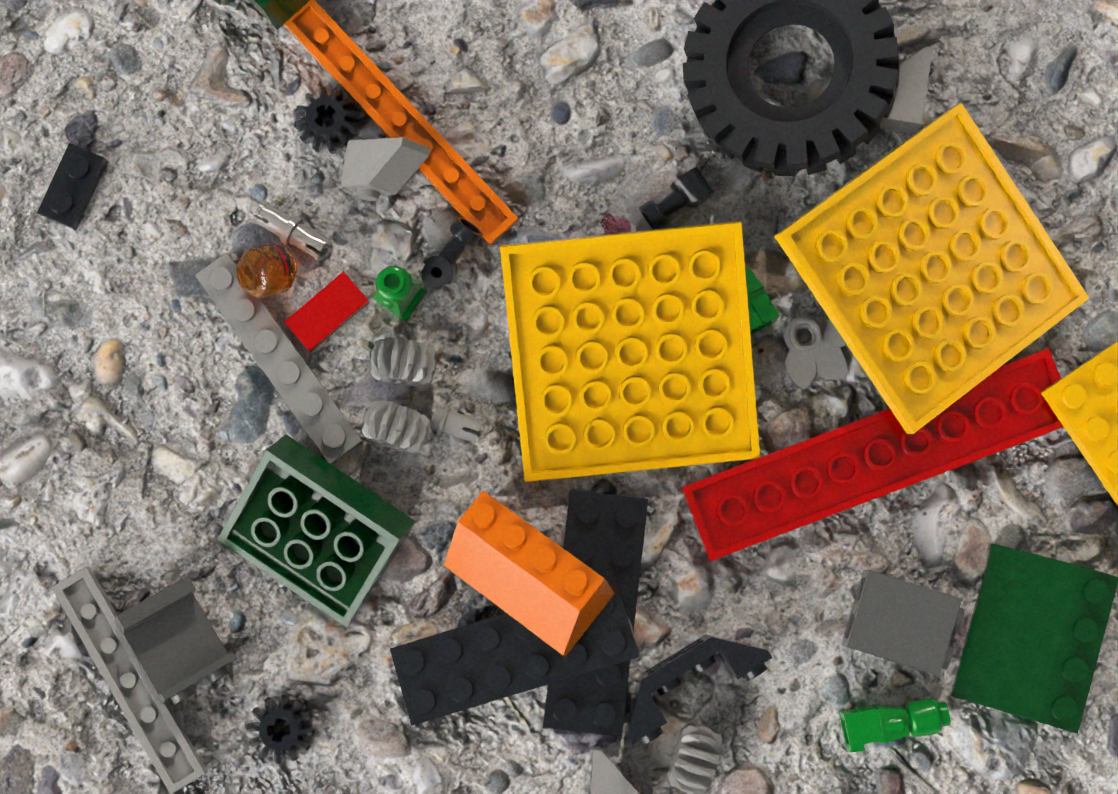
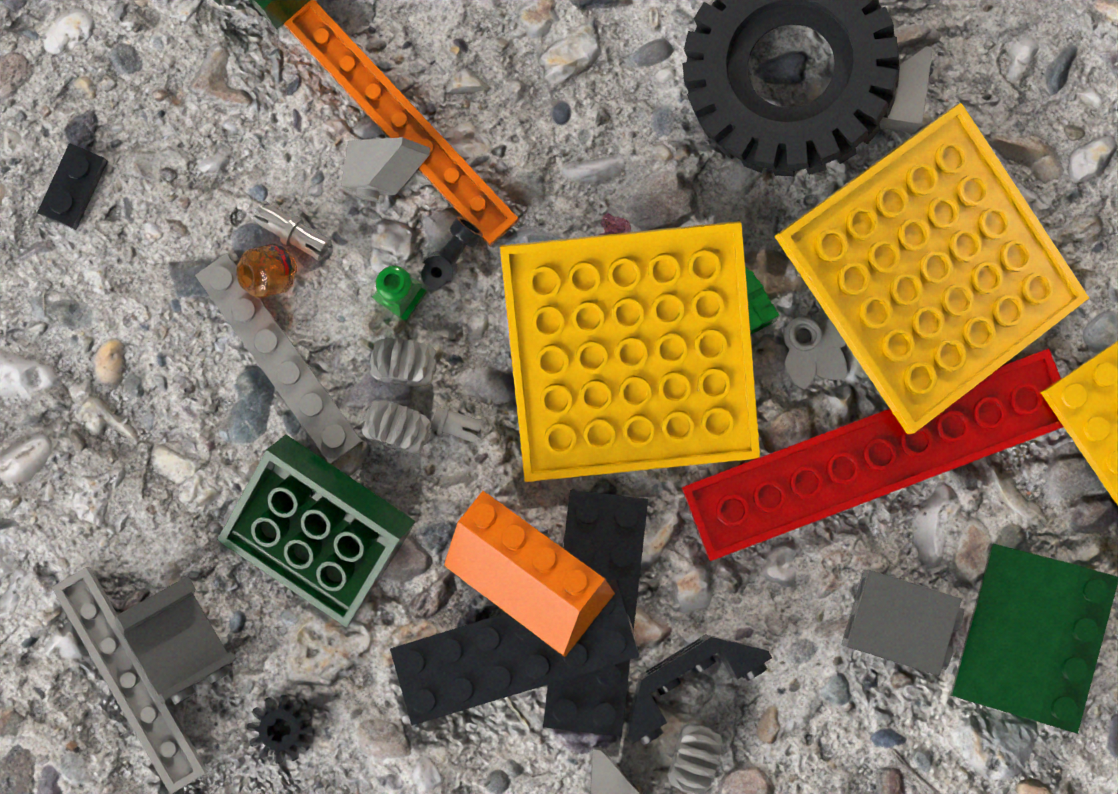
(326, 311): red tile -> none
(336, 108): black gear -> none
(687, 190): black leg -> none
(891, 723): green piece -> none

